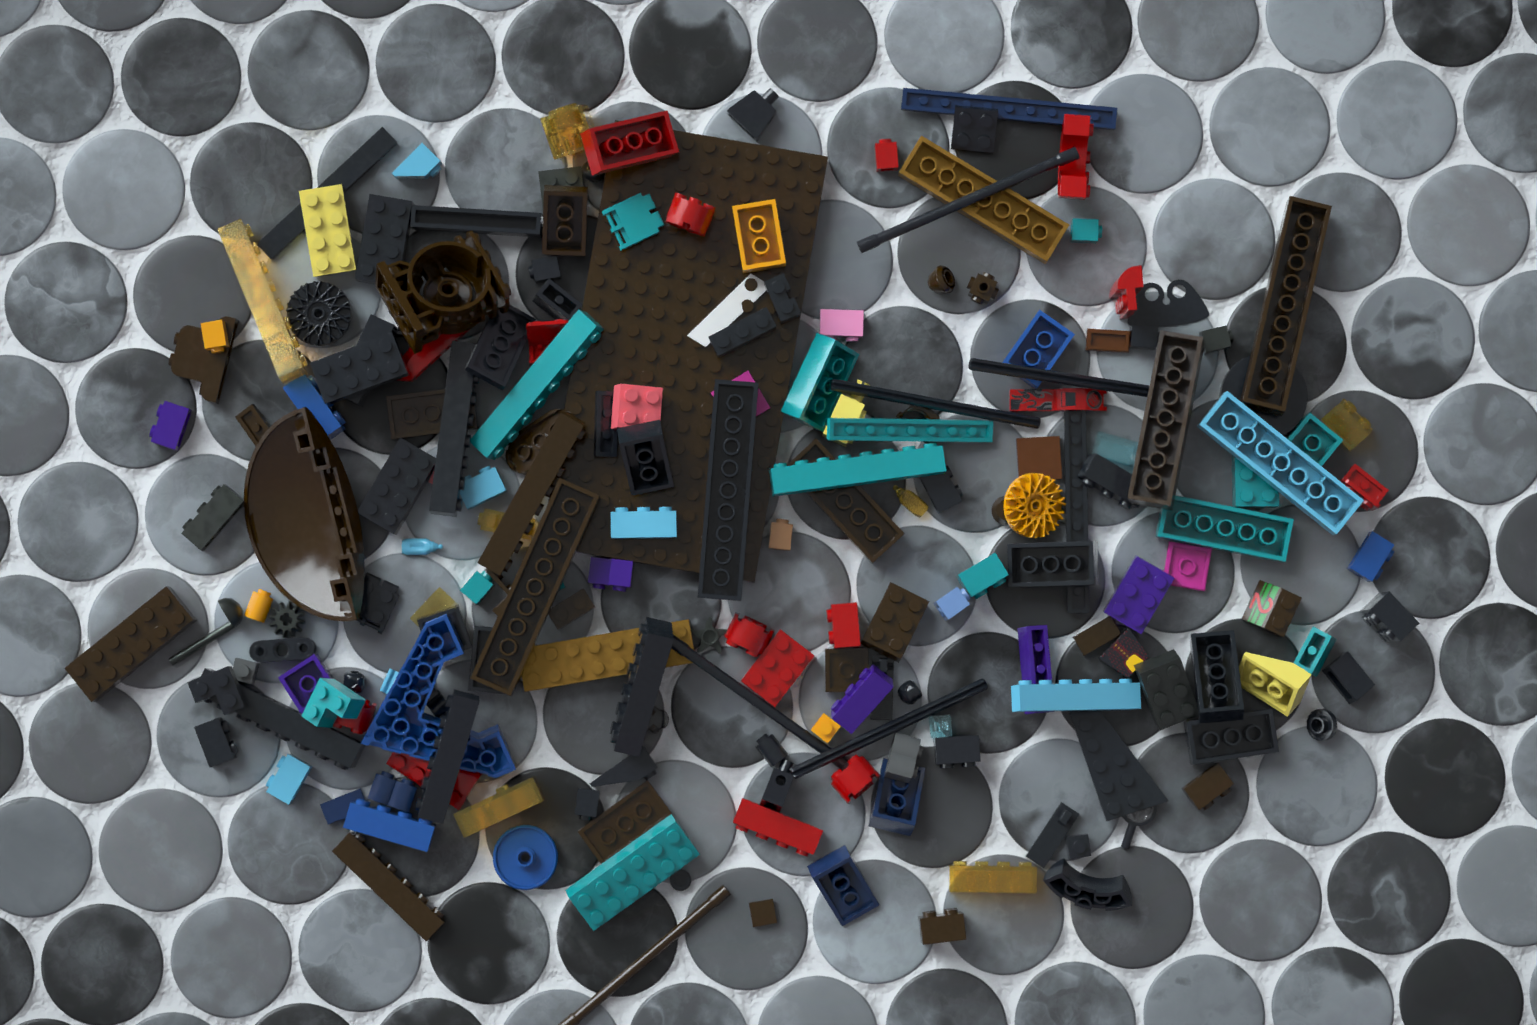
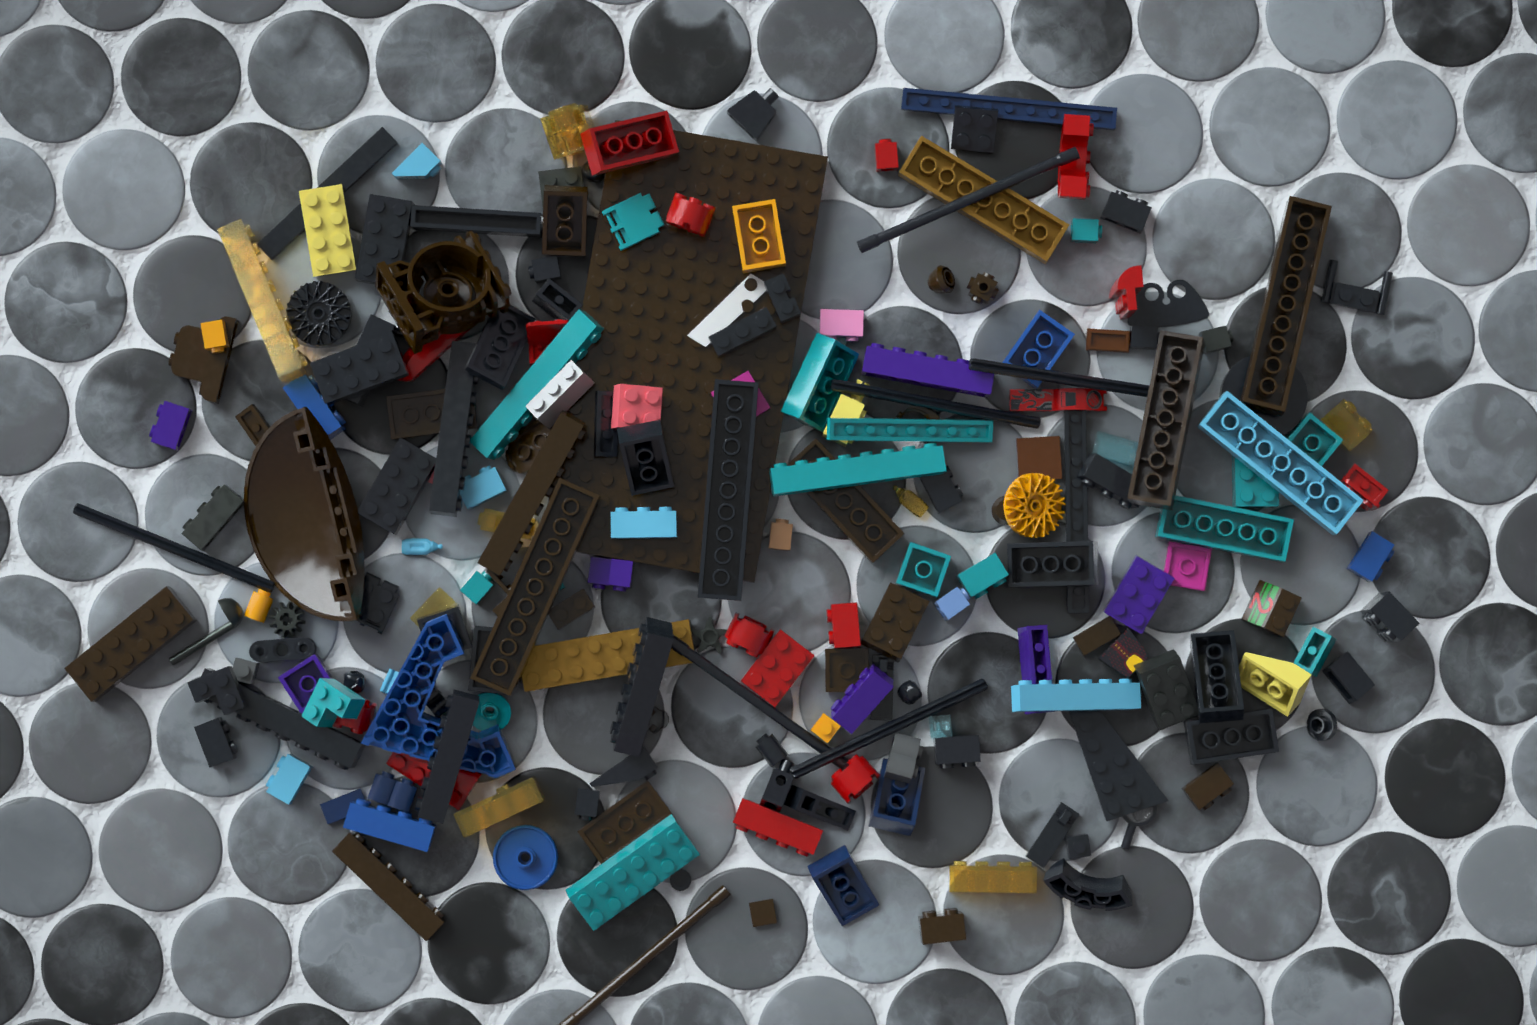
(174, 547): none -> black axle
(500, 715): none -> teal dish
(559, 394): none -> light grey brick
(819, 807): none -> black slope
(923, 569): none -> teal brick
(925, 370): none -> dark purple brick
(1126, 212): none -> black brick
(1354, 296): none -> black plate

